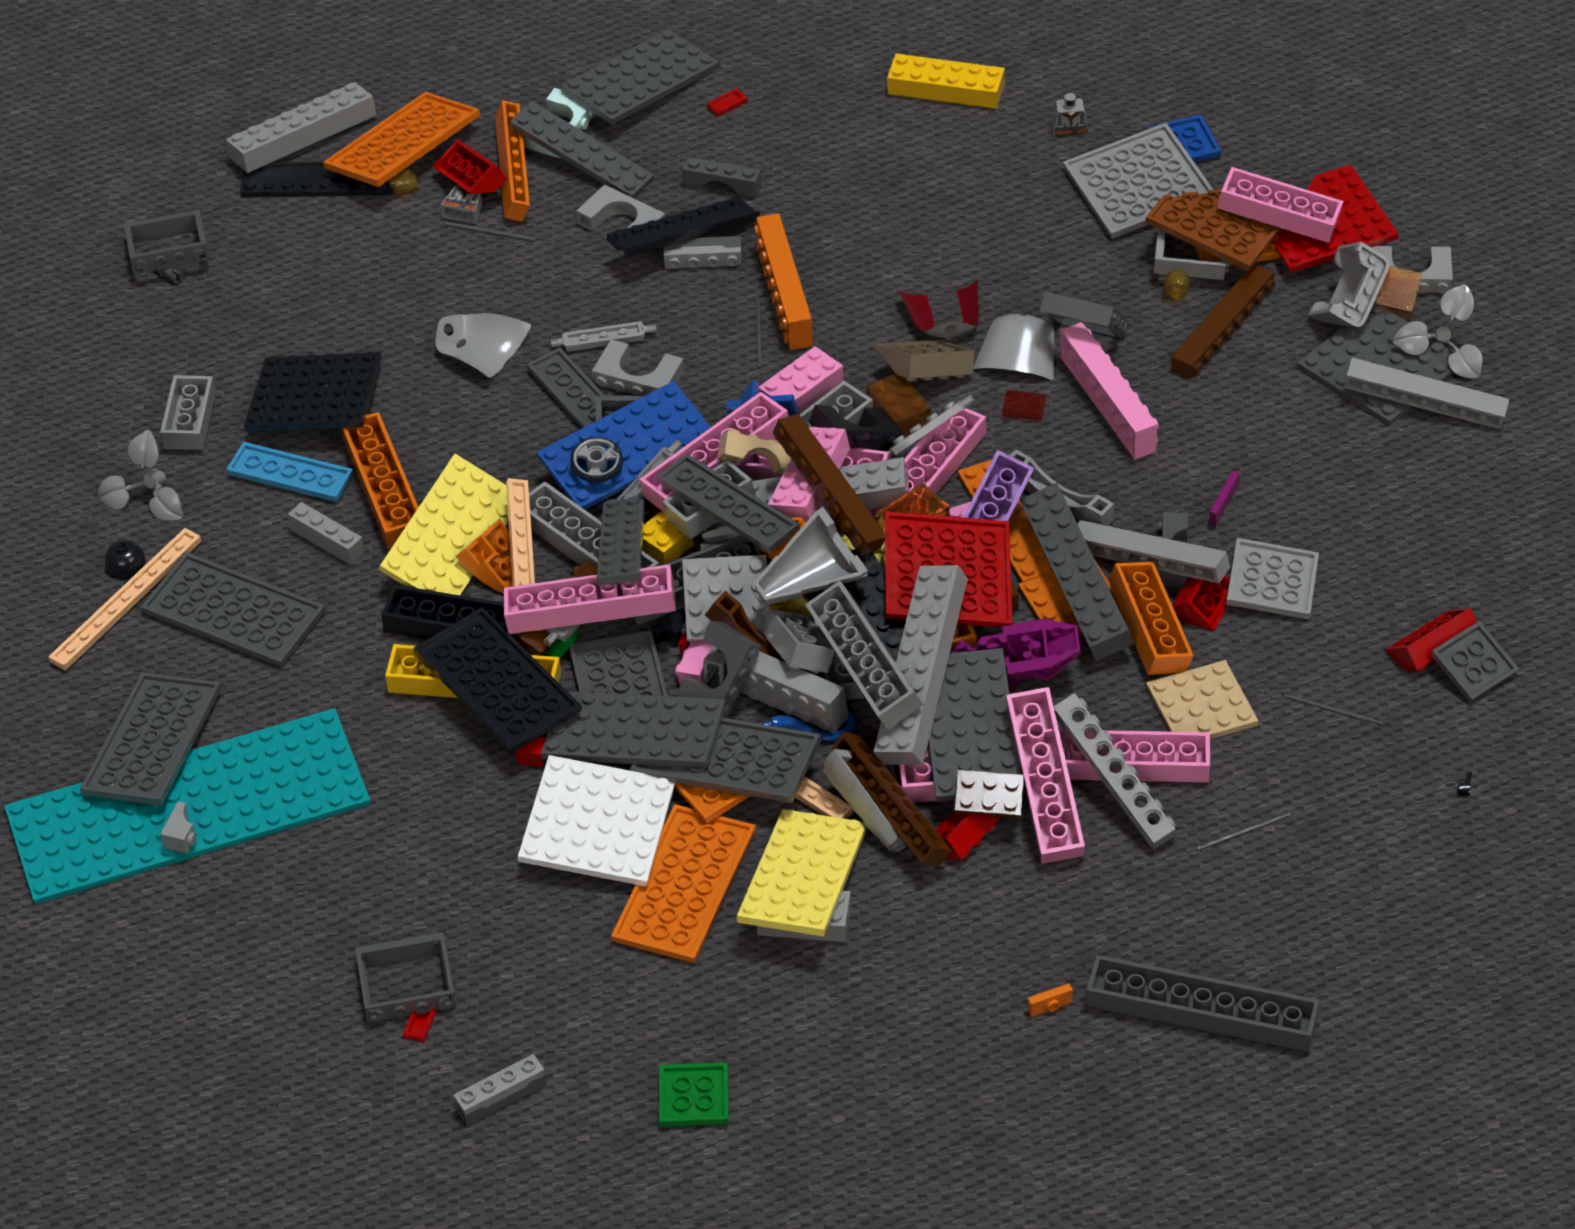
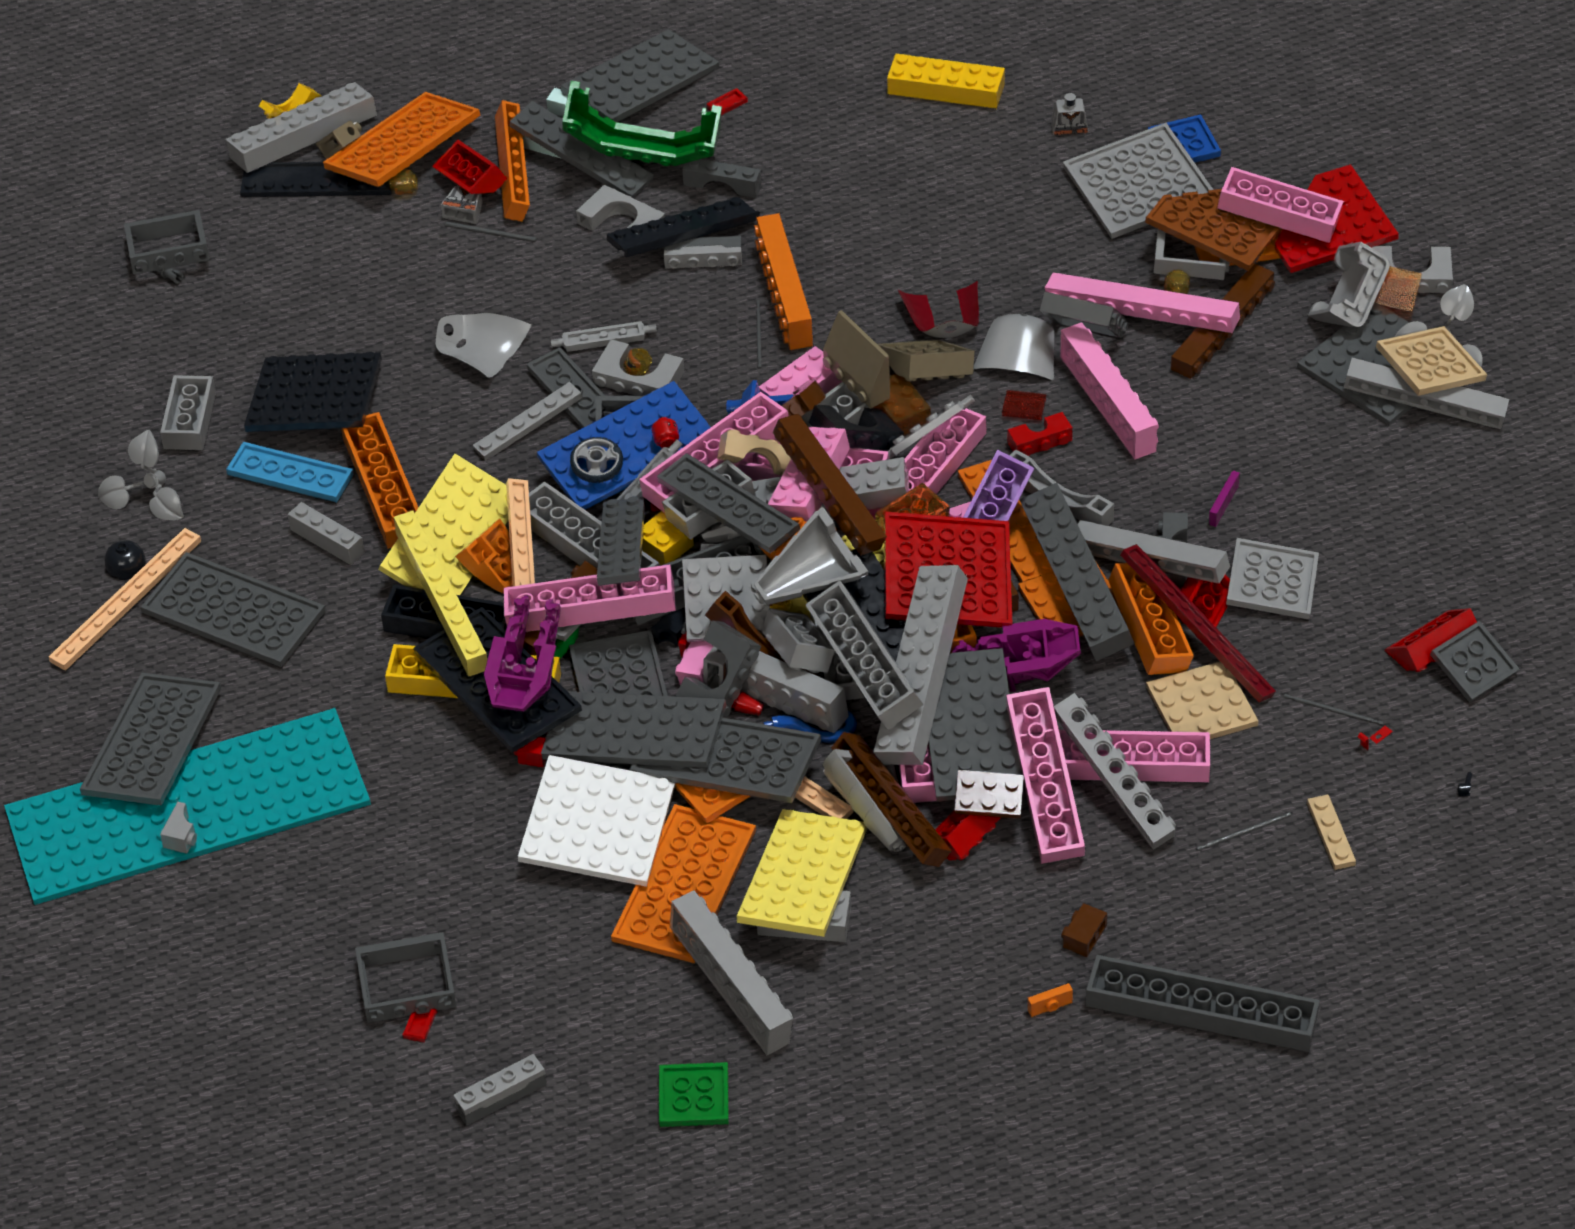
(301, 95): none -> yellow arch
(344, 136): none -> dark tan torso
(441, 593): none -> light yellow brick
(515, 684): none -> magenta connector
(527, 421): none -> light grey plate
(637, 141): none -> green windscreen
(637, 362): none -> clear yellow head
(665, 432): none -> red head
(731, 972): none -> light grey brick
(747, 704): none -> red cone
(804, 398): none -> reddish brown arch
(857, 361): none -> dark tan slope
(1056, 432): none -> red arch
(1084, 930): none -> reddish brown brick
(1149, 302): none -> bright pink brick
(1198, 623): none -> dark red plate
(1331, 832): none -> tan plate
(1364, 740): none -> red piece
(1431, 360): none -> tan plate

